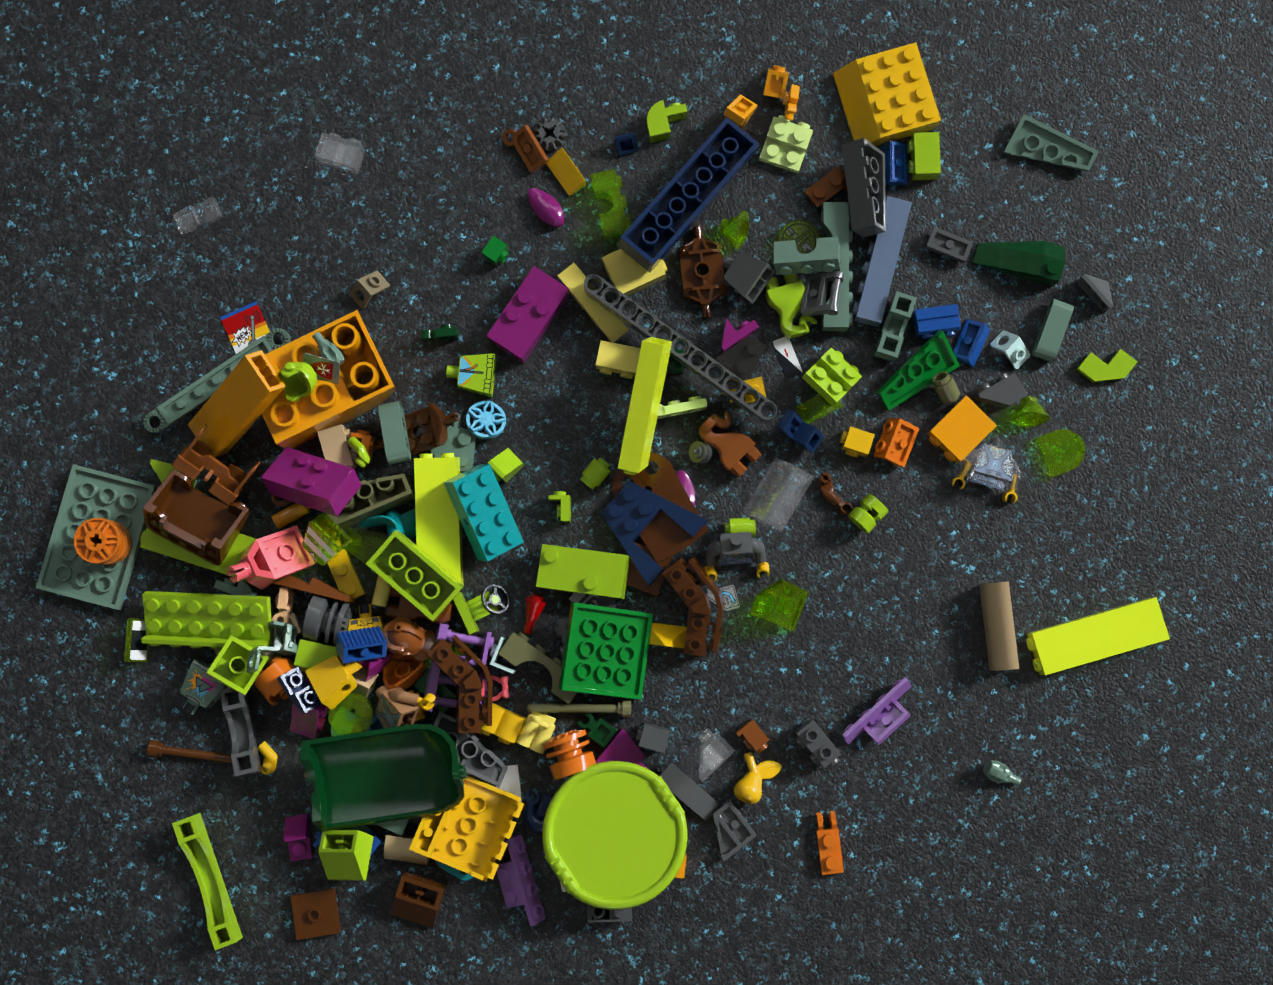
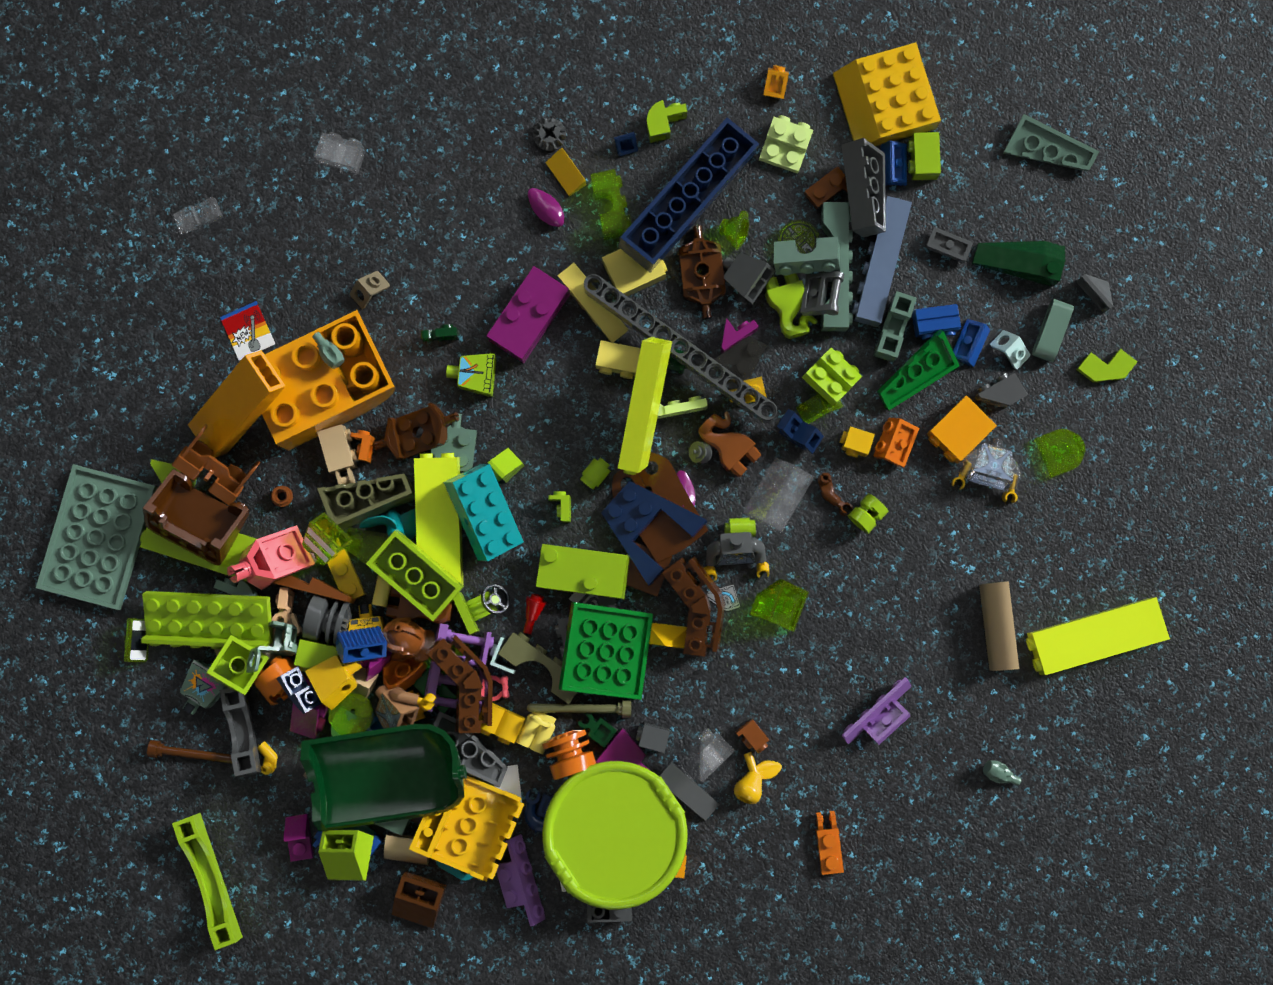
(114, 545): orange wheel -> none
(203, 388): sand green plate -> none
(289, 515): light orange cylinder -> none
(299, 380): lime cap -> none
(311, 481): magenta brick -> none
(315, 913): reddish brown plate -> none
(325, 369): sticker -> none
(360, 449): lime arm -> none
(394, 432): sand green beam -> none
(485, 419): medium azure wheel -> none
(495, 251): green plate -> none
(527, 147): dark orange hinge -> none
(731, 829): dark grey wing -> none
(740, 111): light orange slope -> none
(787, 357): sticker -> none
(790, 101): light orange plate -> none
(822, 749): dark grey brick -> none
(945, 387): olive brick -> none
(1029, 413): clear neon green piece -> none

